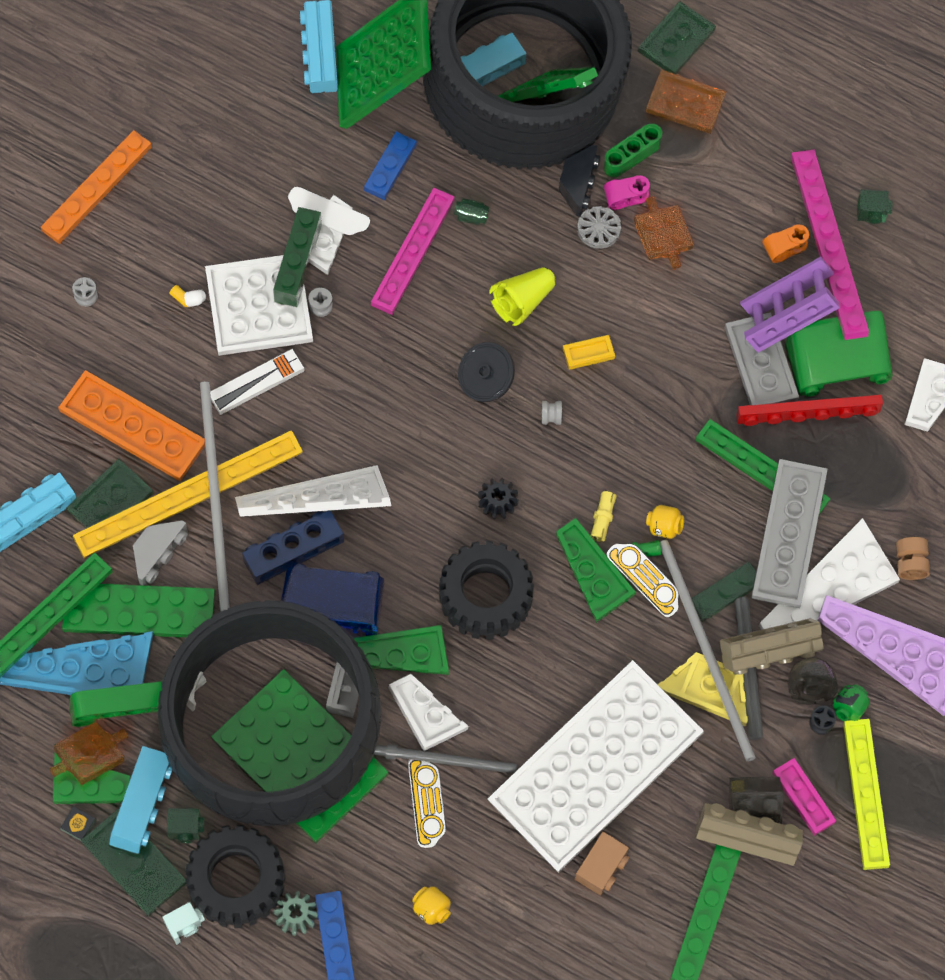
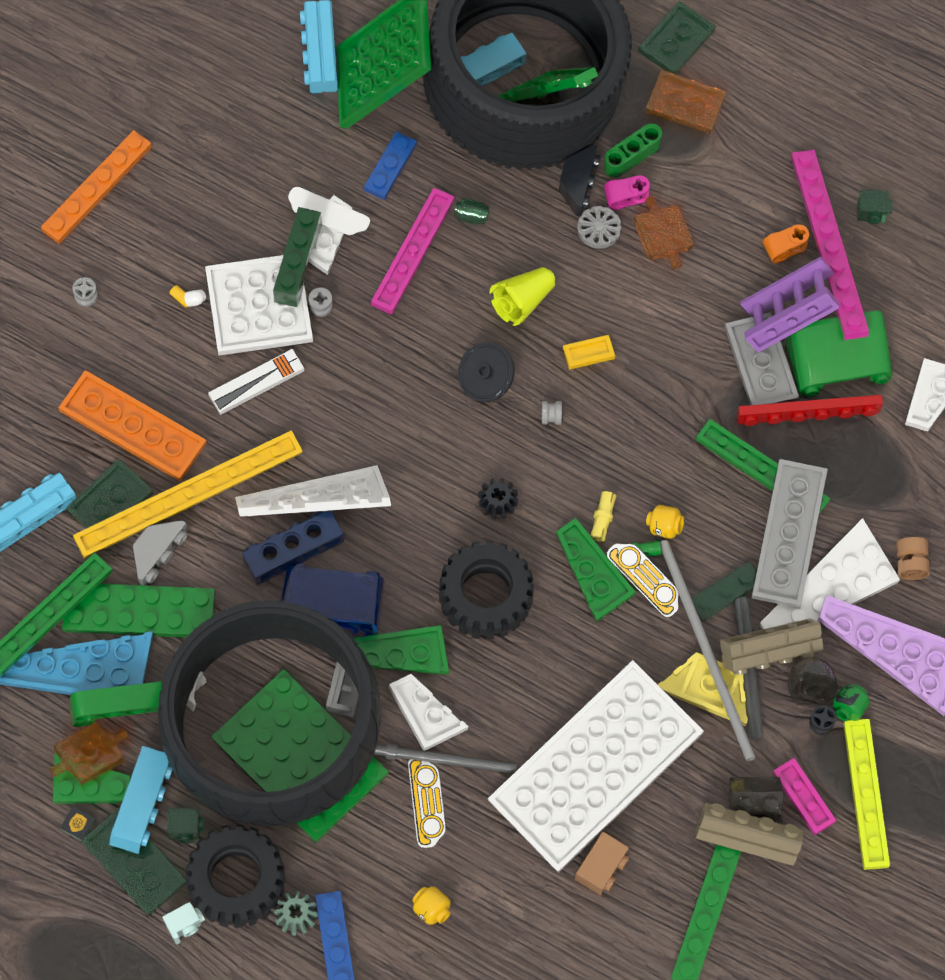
(214, 496): light grey piece -> none

